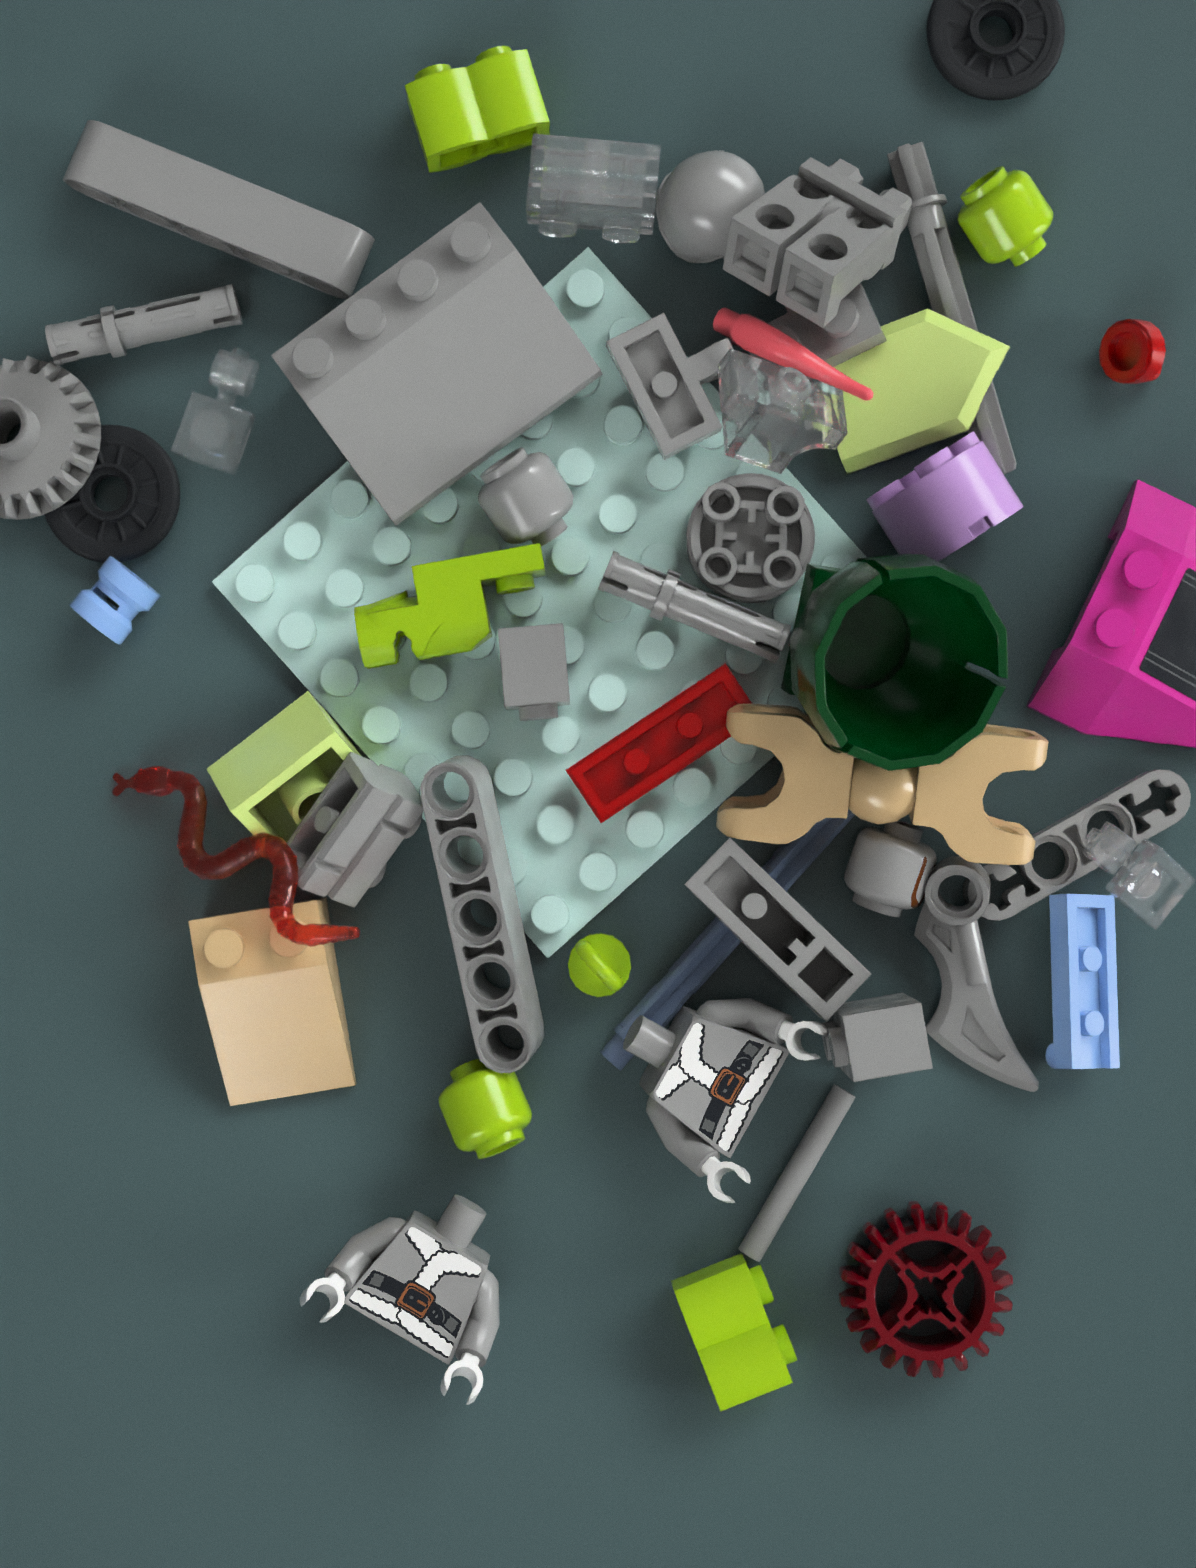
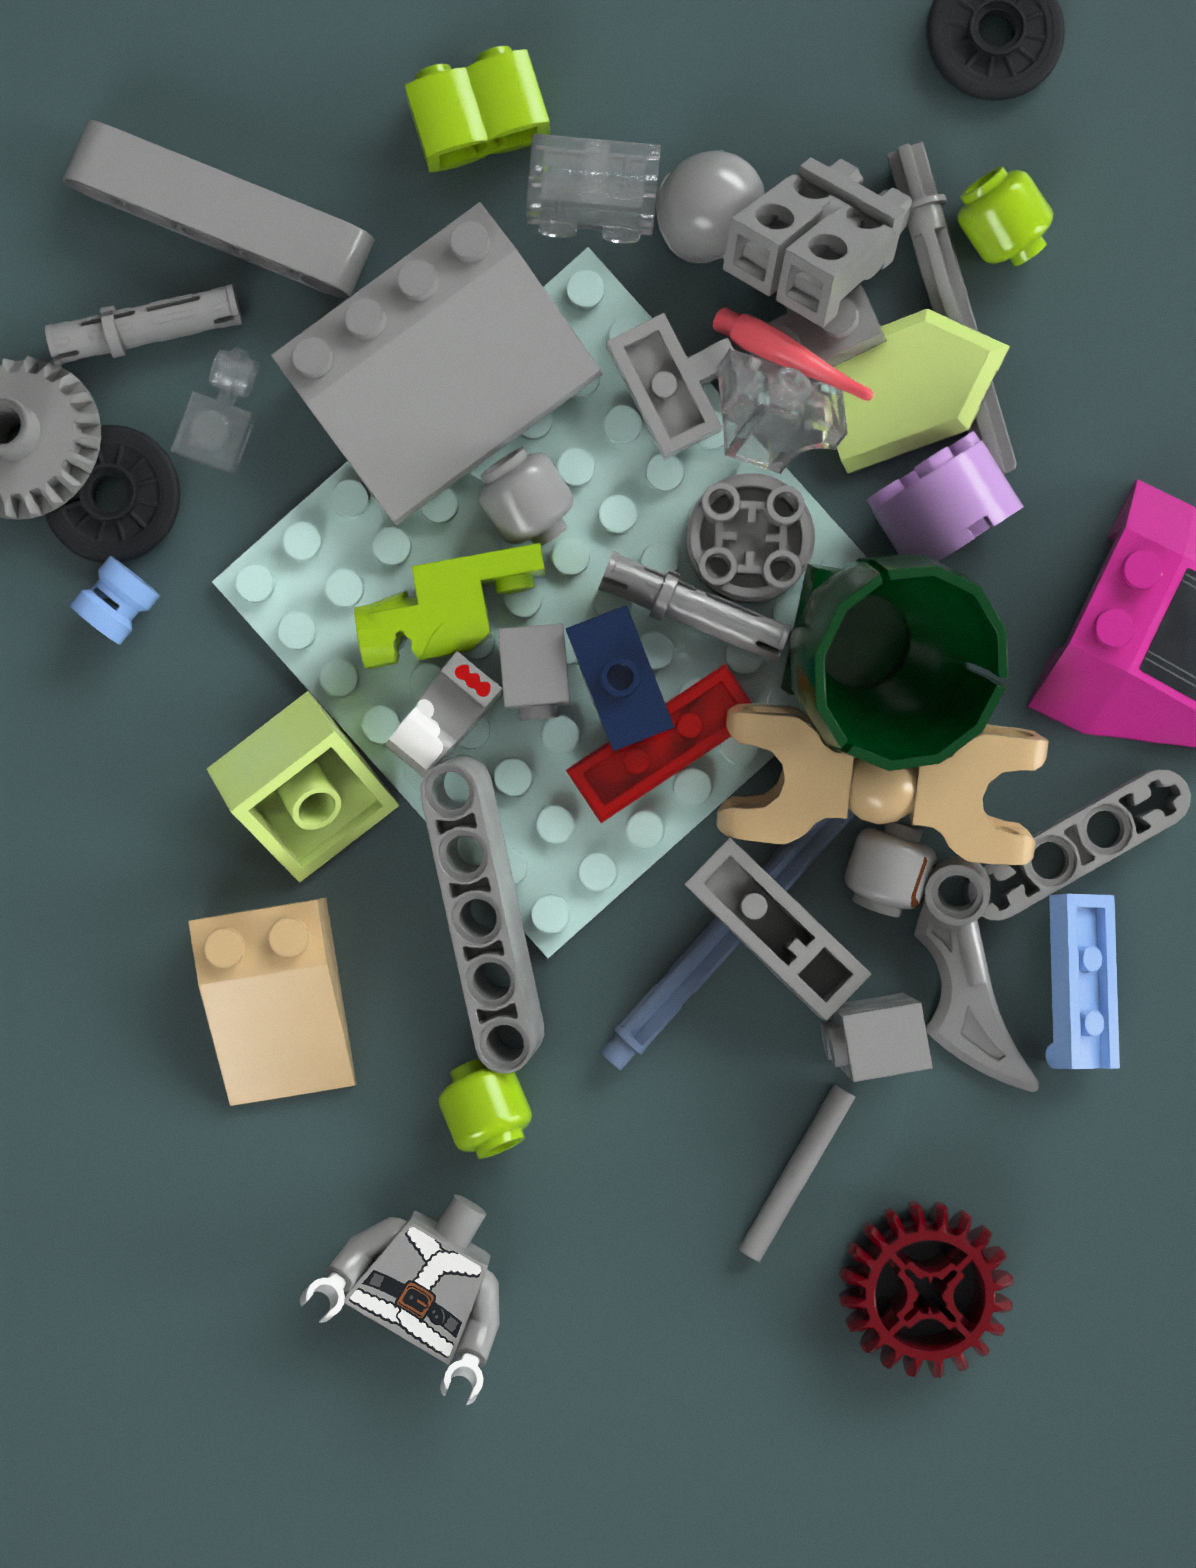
(163, 781): clear red animal -> none
(354, 829): light grey brick -> none
(444, 715): none -> light grey leg
(599, 964): lime tile -> none
(619, 678): none -> dark blue brick
(712, 1077): light grey torso -> none
(733, 1331): lime brick -> none
(1132, 351): red tile -> none
(1147, 881): clear plate -> none

